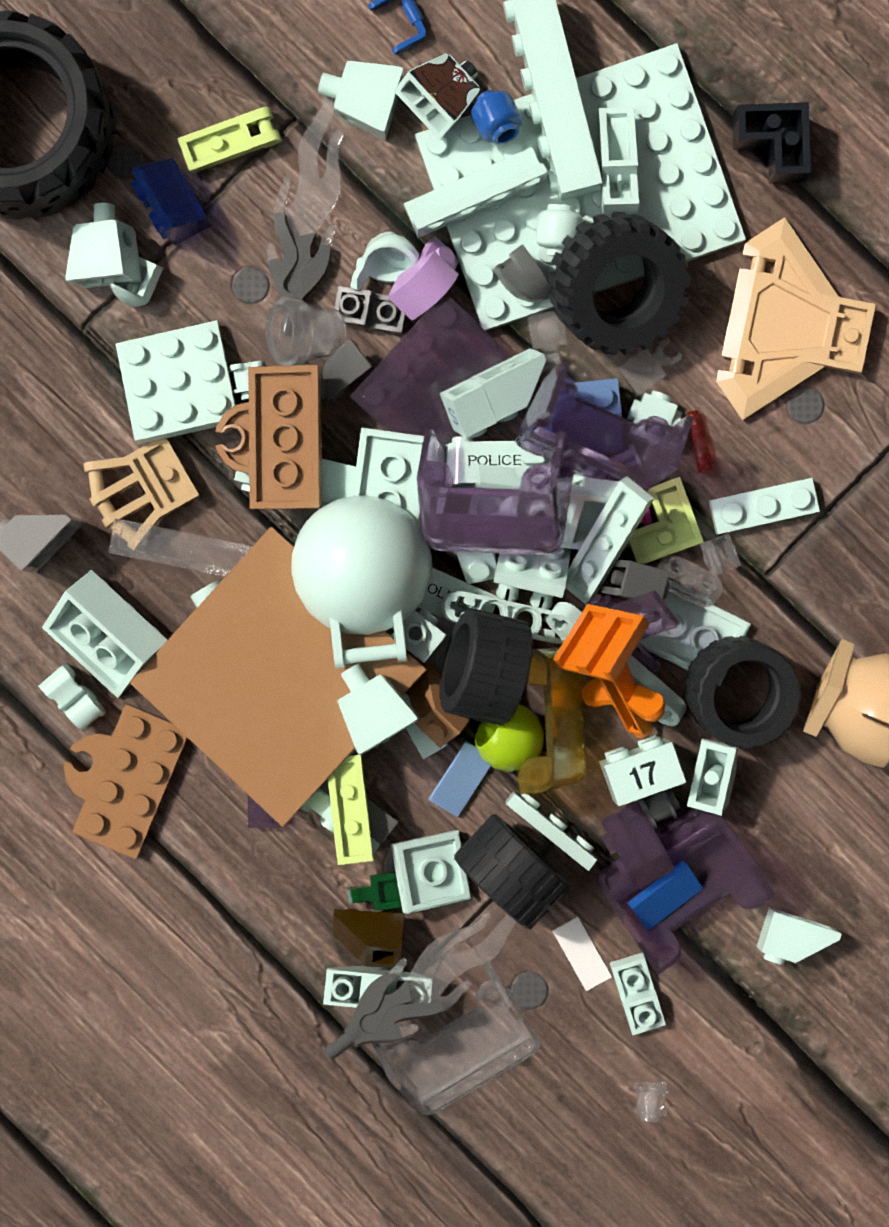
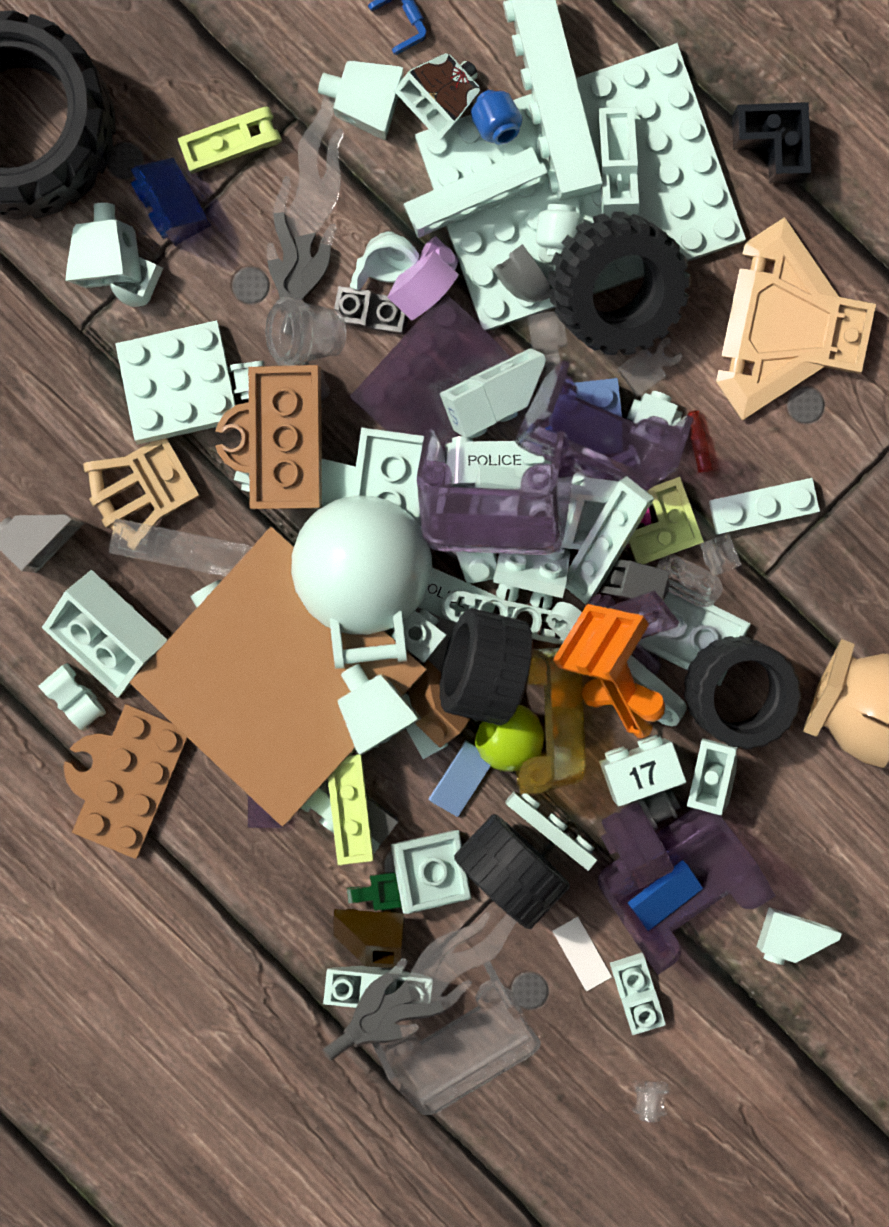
(345, 370): dark grey brick -> none

